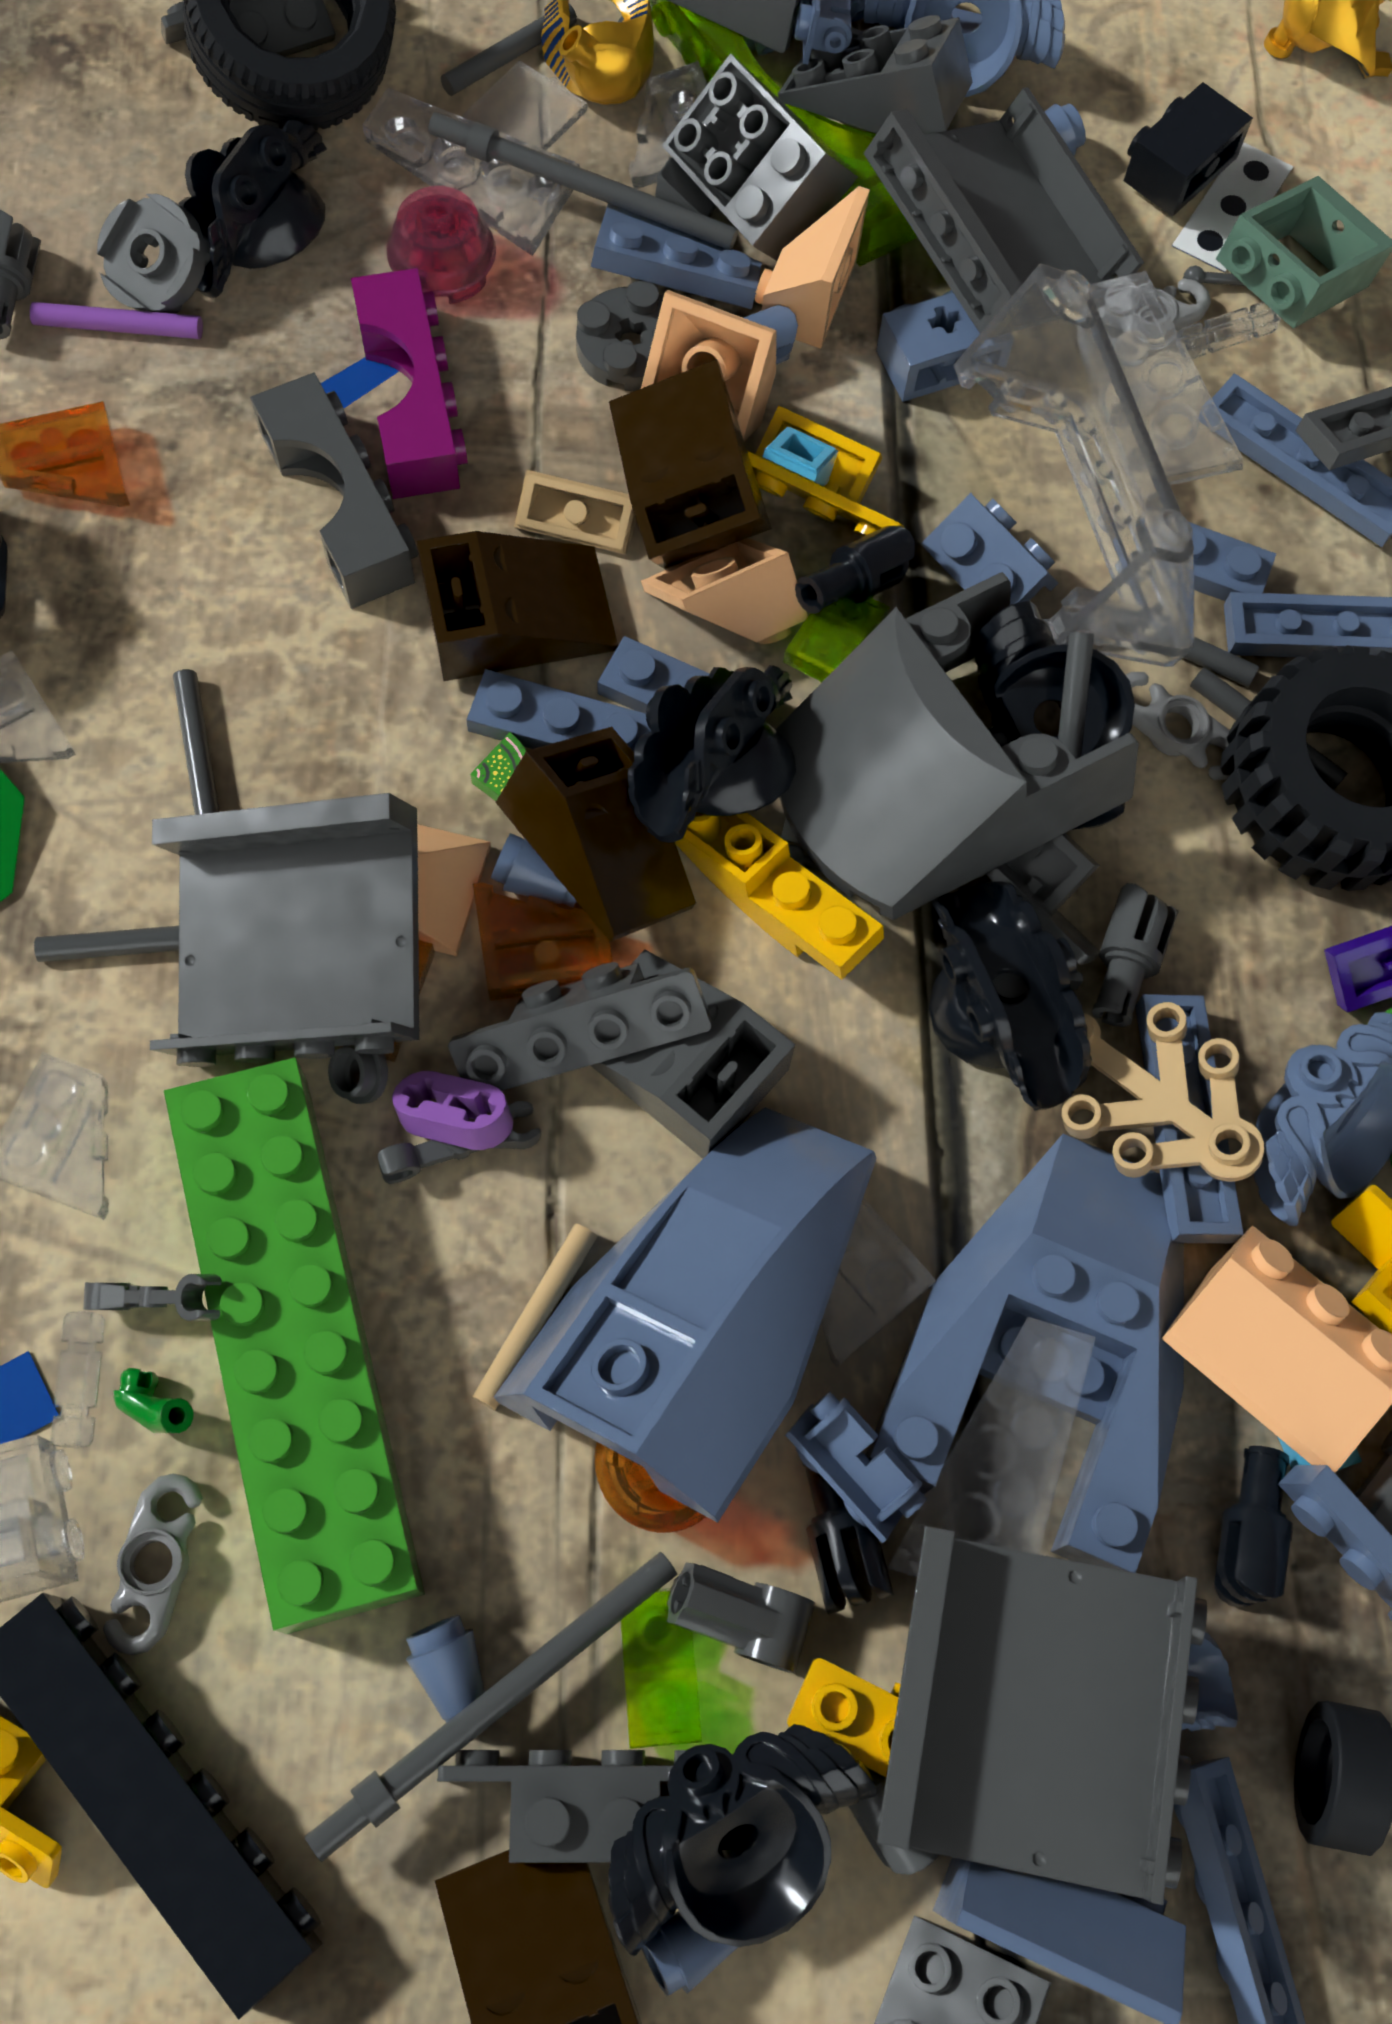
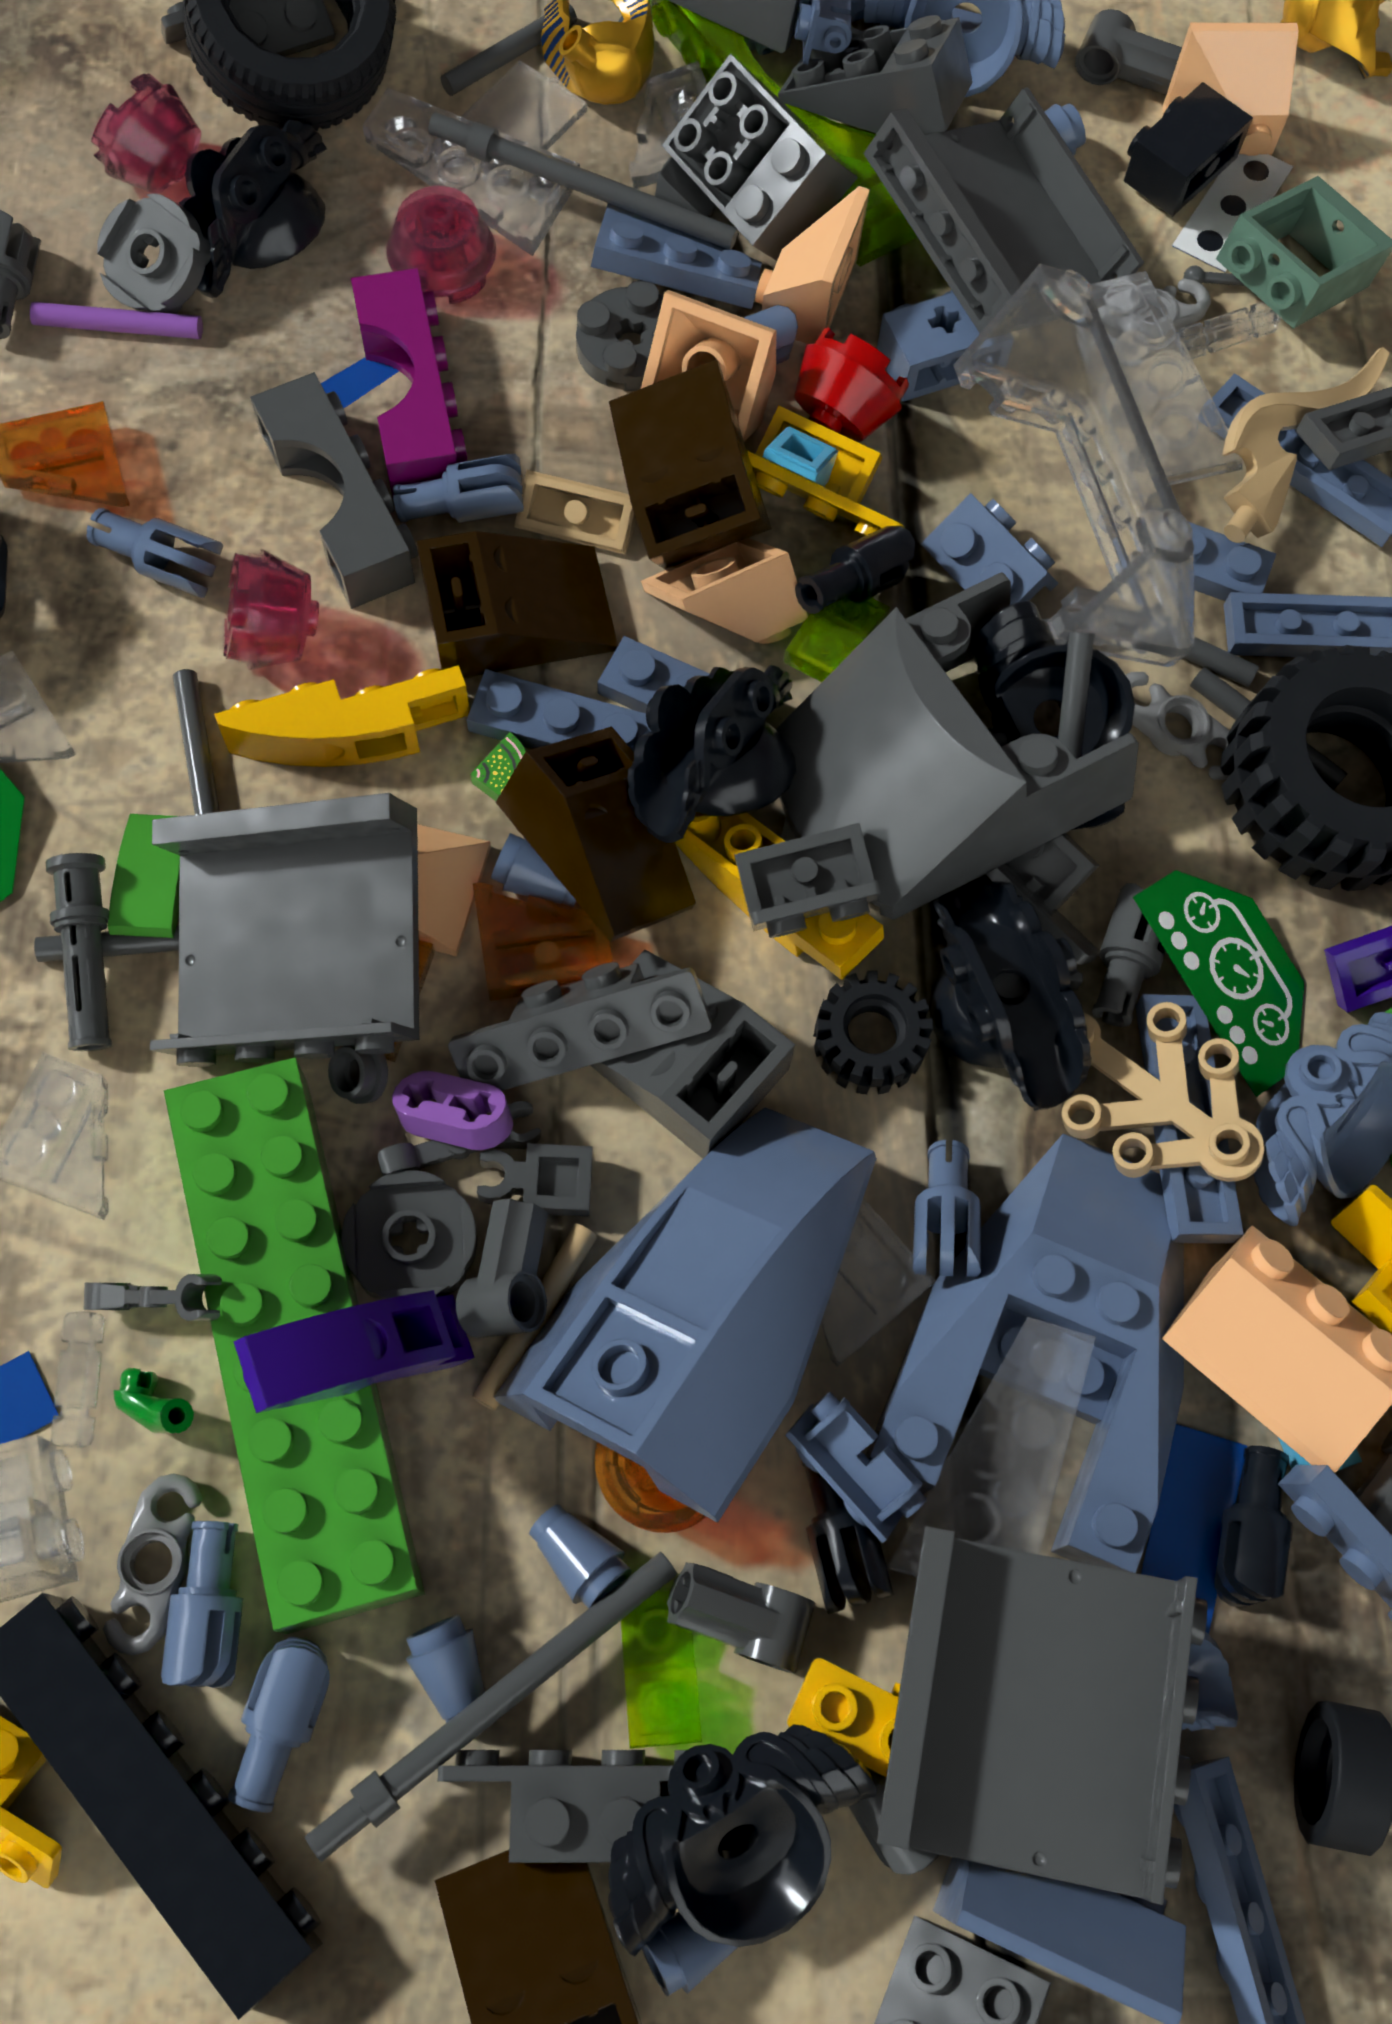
(80, 922): none -> dark grey pin
(144, 884): none -> bright green slope
(147, 136): none -> clear pink cone
(153, 547): none -> sand blue arm
(205, 1613): none -> sand blue arm
(268, 611): none -> clear pink cone
(279, 1718): none -> sand blue arm
(322, 730): none -> yellow slope
(352, 1349): none -> dark purple slope
(384, 1210): none -> dark grey plate
(465, 491): none -> sand blue arm
(507, 1292): none -> dark grey piece
(552, 1178): none -> dark grey plate
(579, 1556): none -> sand blue cone
(807, 879): none -> dark grey bracket
(848, 386): none -> red cone
(880, 997): none -> black tyre
(947, 1210): none -> sand blue arm
(1118, 51): none -> dark grey piece
(1187, 1527): none -> blue sticker
(1231, 970): none -> green sticker
(1245, 65): none -> light nougat slope
(1269, 468): none -> tan piece

